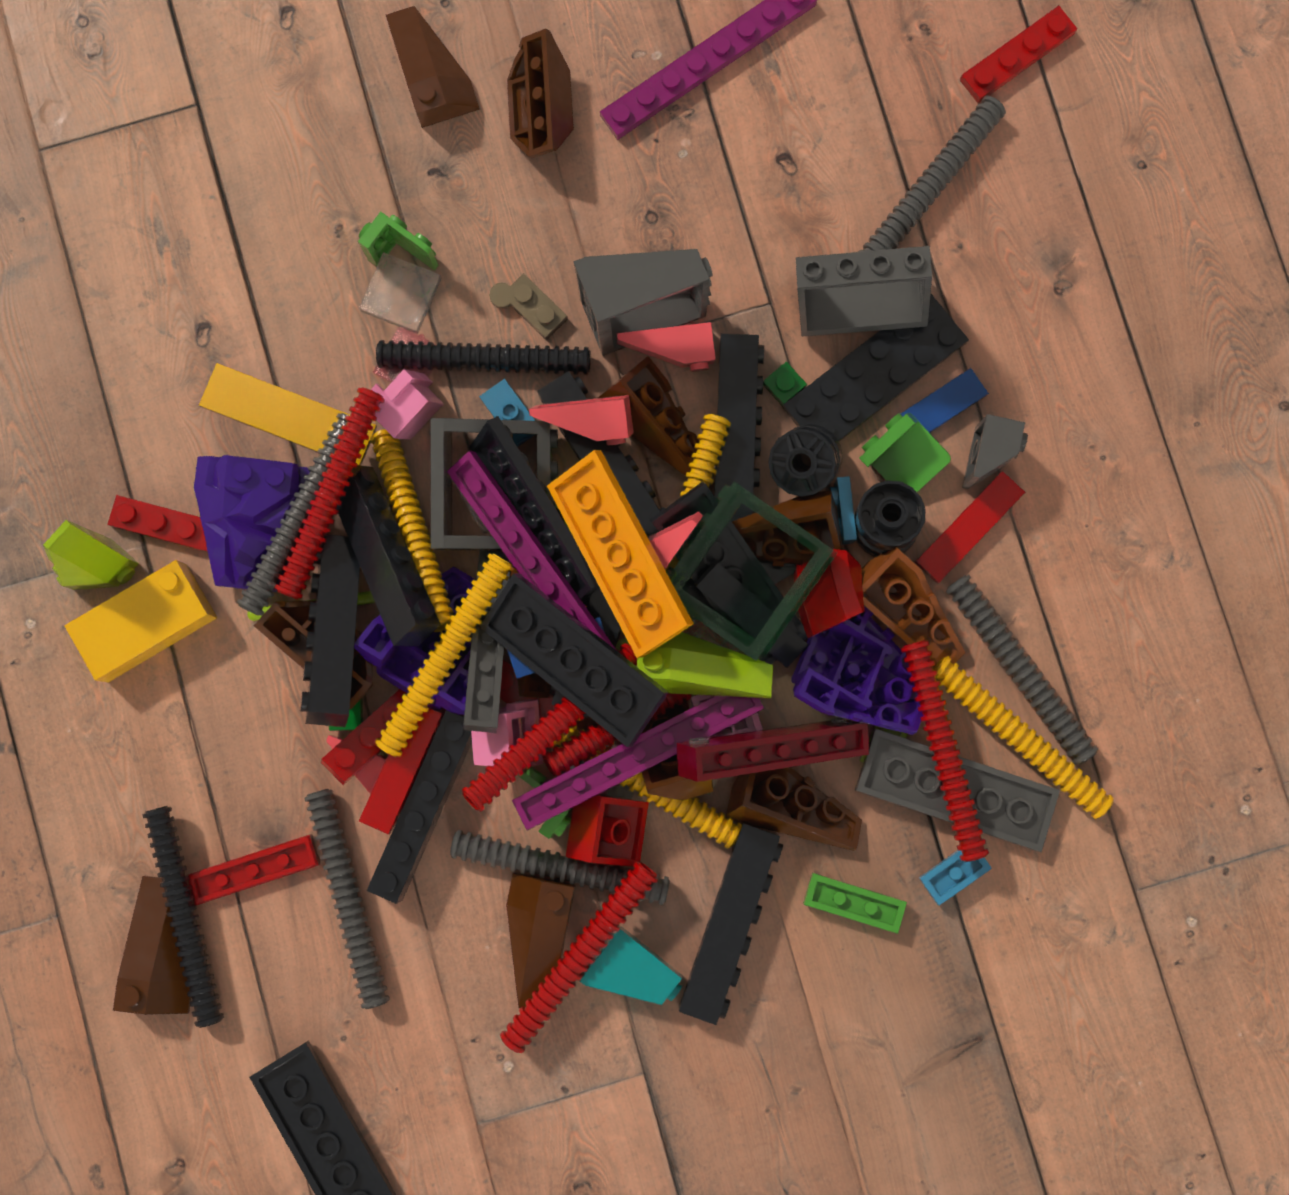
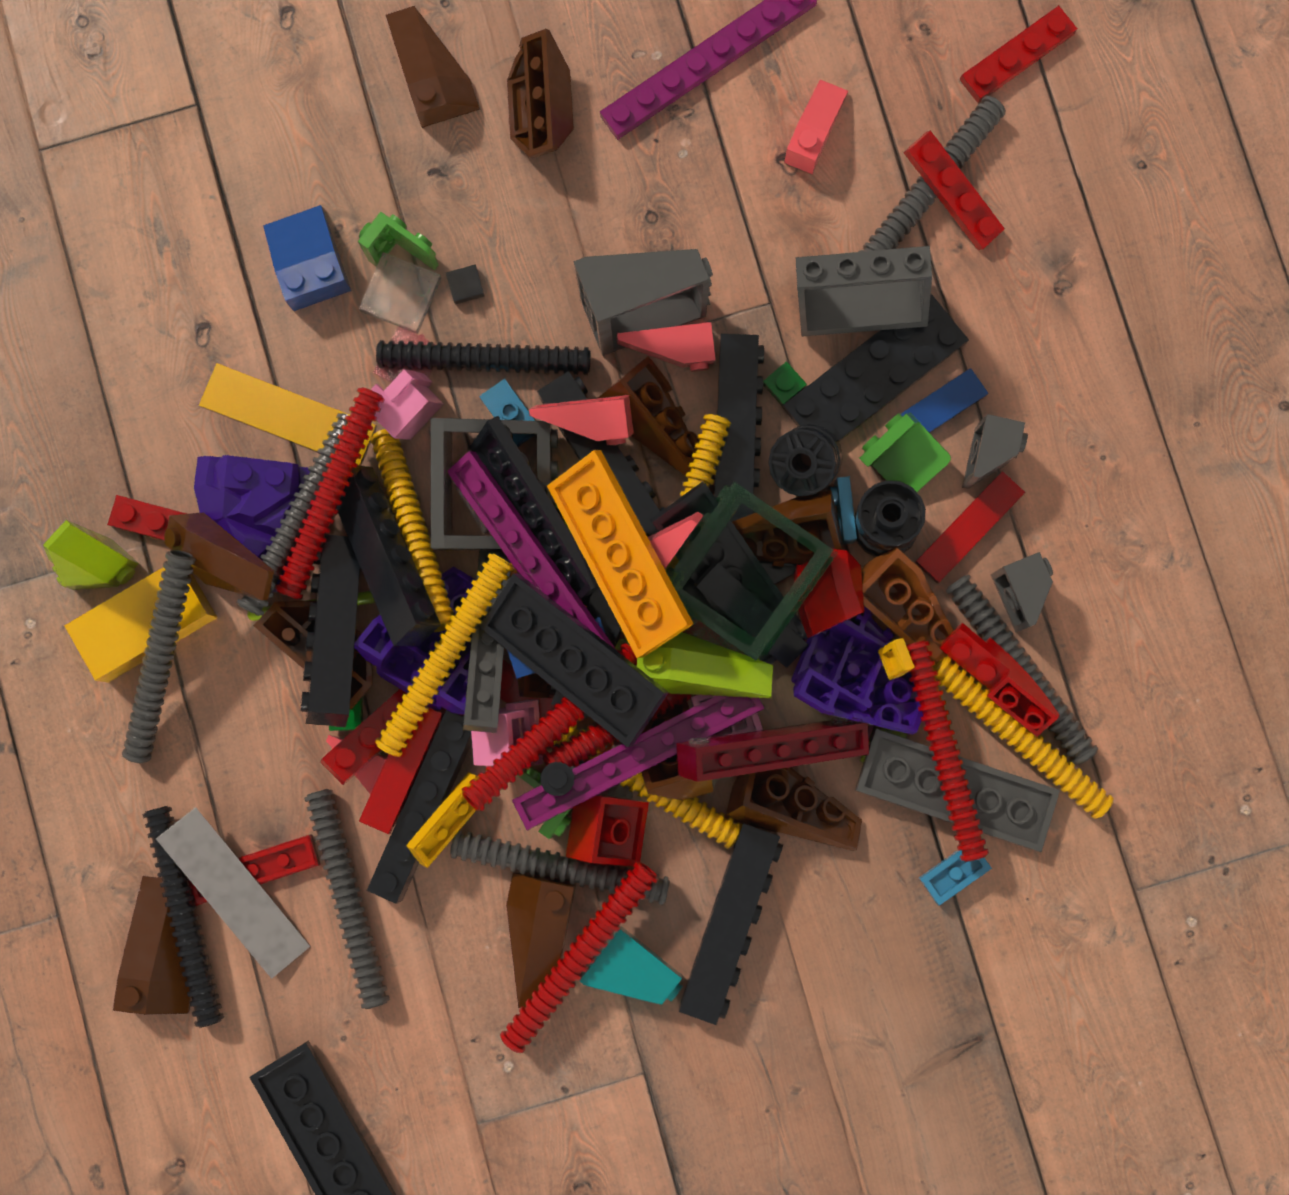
(159, 653): none -> dark grey piece
(219, 556): none -> reddish brown wedge
(233, 892): none -> flat silver sticker
(306, 258): none -> blue slope
(442, 825): none -> yellow tile
(465, 284): none -> black tile
(530, 305): dark tan hinge -> none
(557, 779): none -> black plate
(815, 126): none -> coral slope
(854, 903): bright green plate -> none
(896, 659): none -> yellow tile
(954, 190): none -> red plate
(1003, 676): none -> red slope
(1024, 589): none -> dark grey slope

